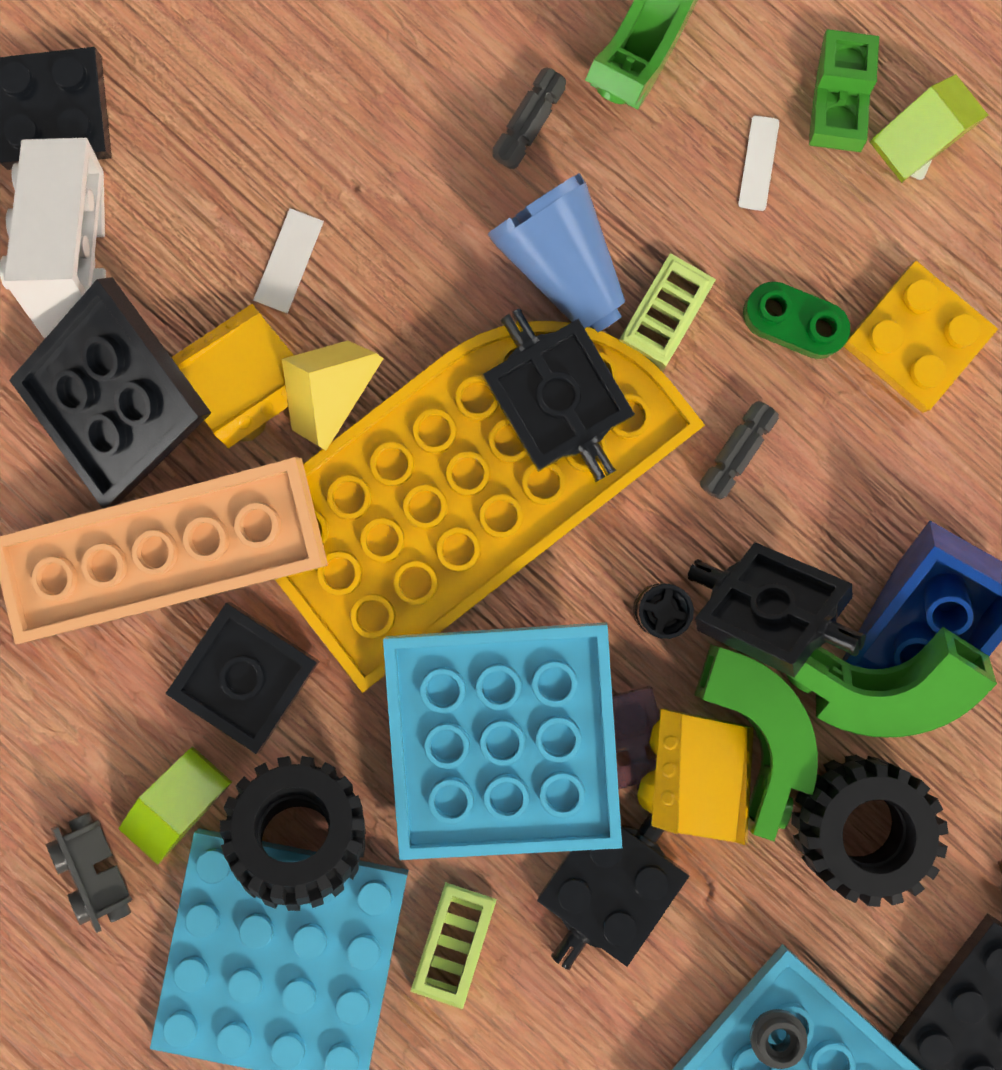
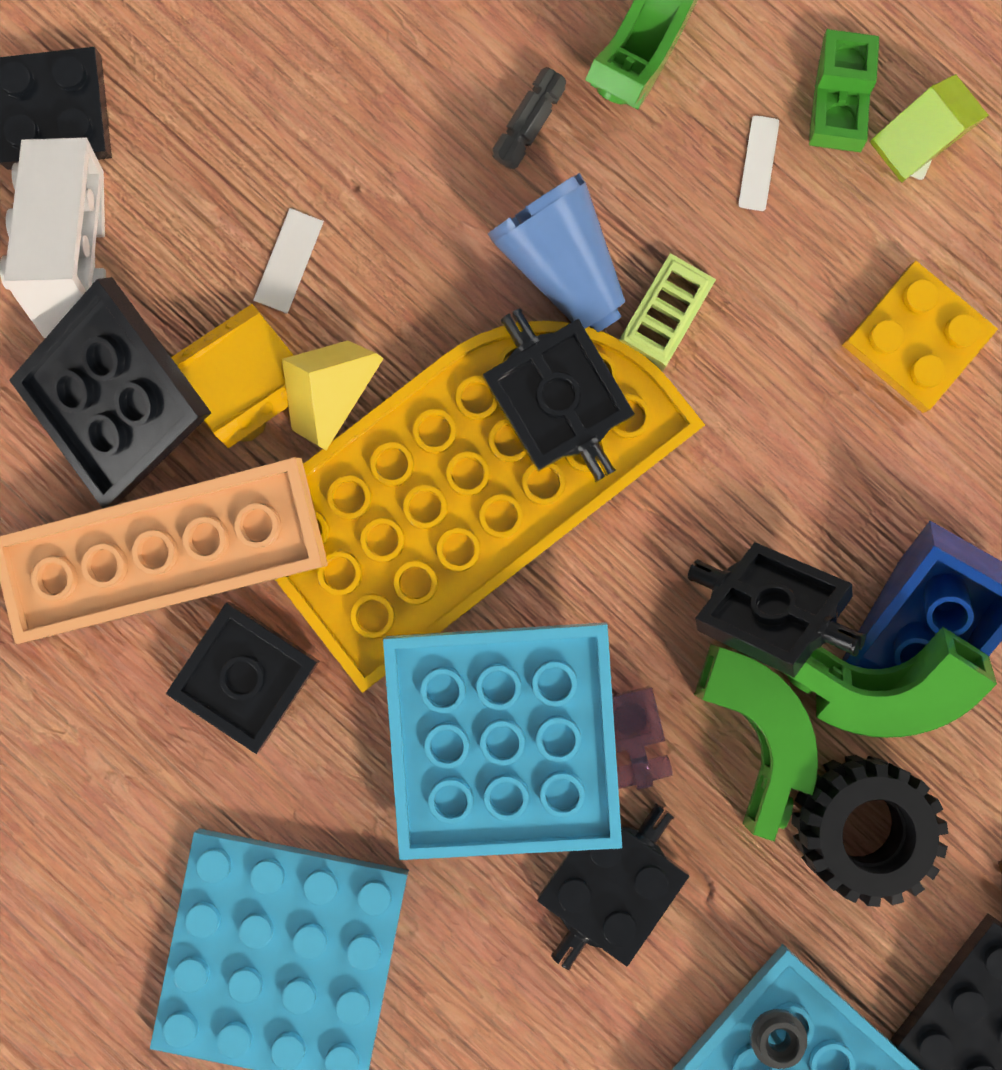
(95, 893): dark grey hinge -> none
(173, 804): lime slope -> none
(278, 790): black tyre -> none
(440, 990): yellowish green slope -> none
(671, 614): black wheel -> none
(699, 777): yellow slope -> none
(739, 450): dark grey axle -> none
(798, 320): green plate -> none

